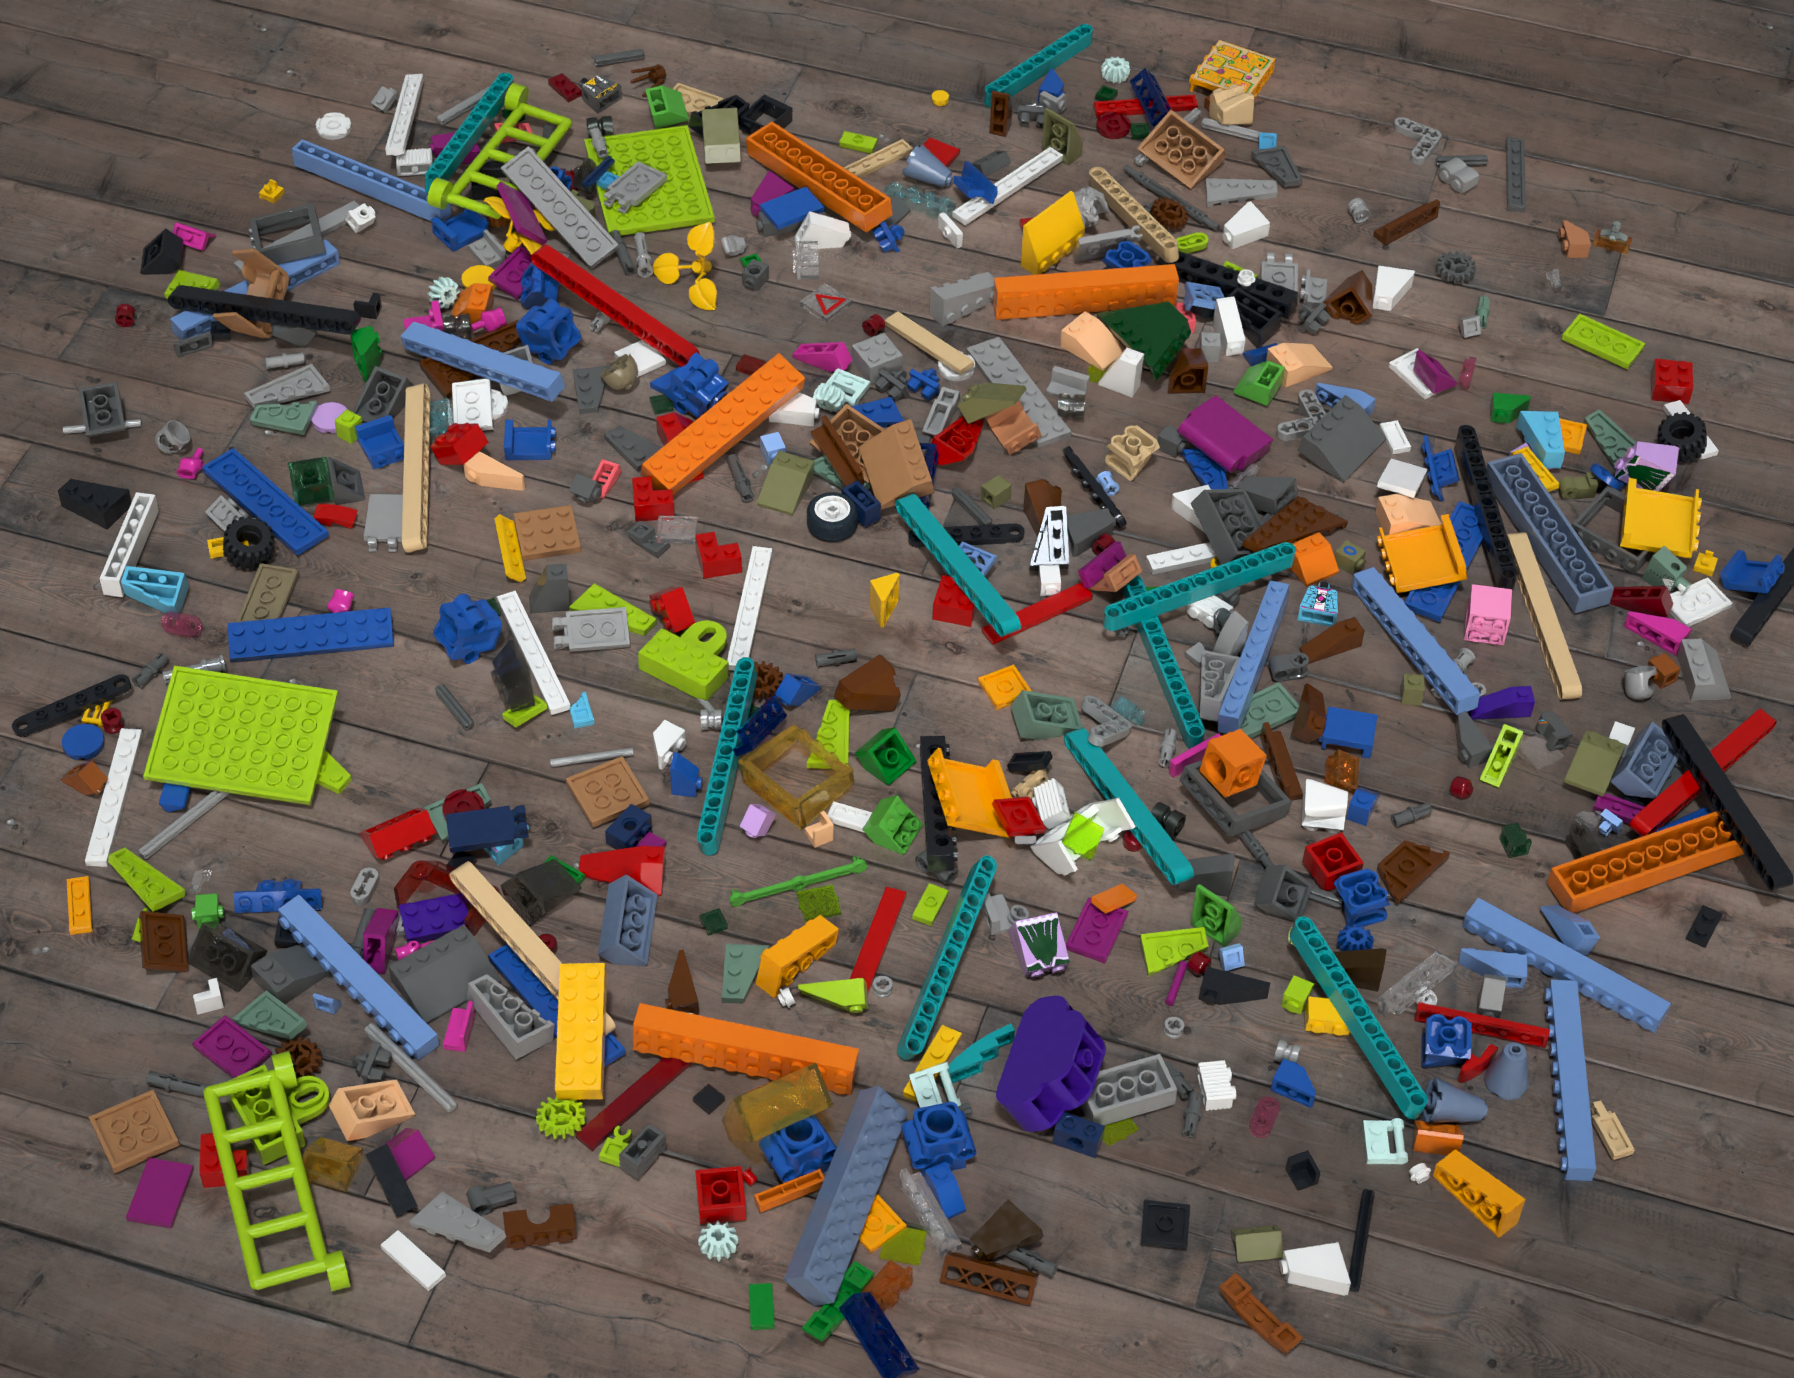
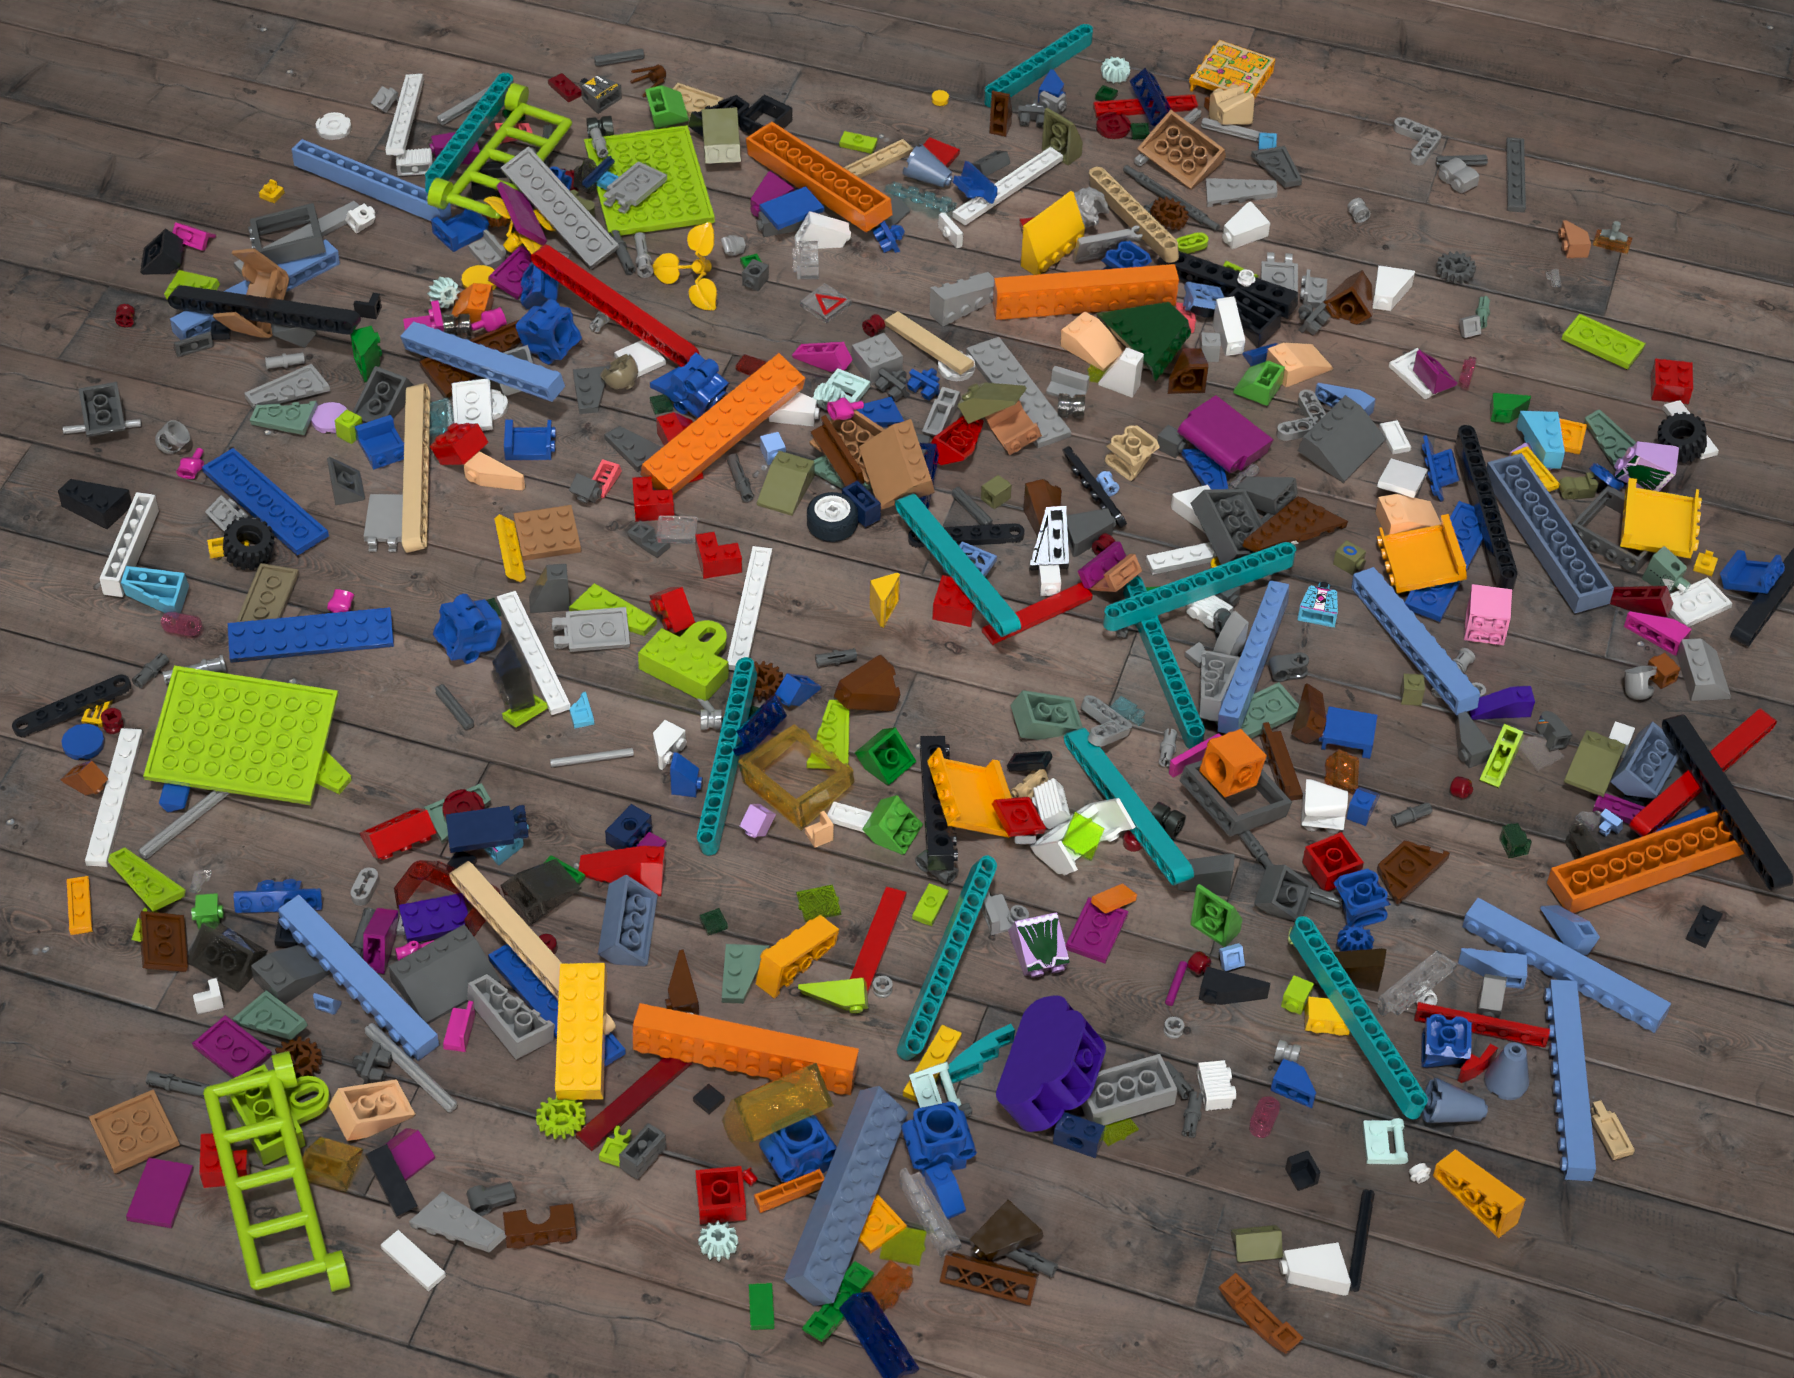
(311, 481): clear green brick -> none
(330, 513): red slope -> none
(606, 791): medium nougat plate -> none
(786, 998): white plate -> none
(798, 882): bright green piece -> none
(843, 409): none -> dark pink piece
(1003, 686): light orange tile -> none
(1165, 1224): black plate -> none
(1170, 947): lime wing -> none
(1314, 560): orange slope -> none
(1335, 640): reddish brown slope -> none
(1407, 223): reddish brown fence -> none
(1436, 1137): orange slope -> none
(1544, 619): tan beam -> none

